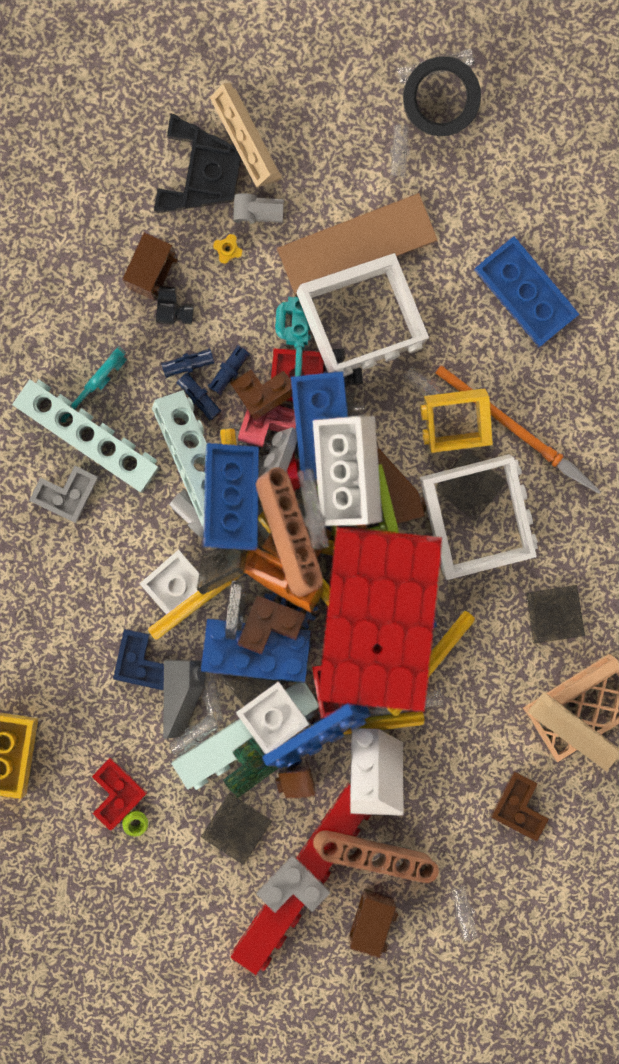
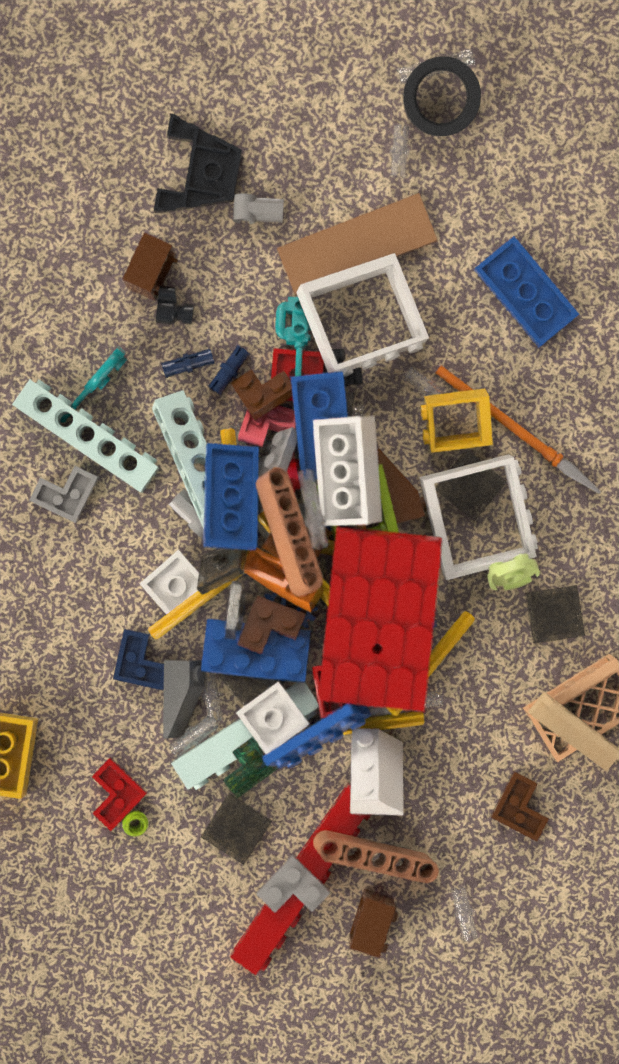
(198, 396): dark blue pin -> none
(234, 252): yellow plate -> none
(245, 136): tan fence -> none
(296, 782): reddish brown slope -> none
(512, 573): none -> yellowish green plate

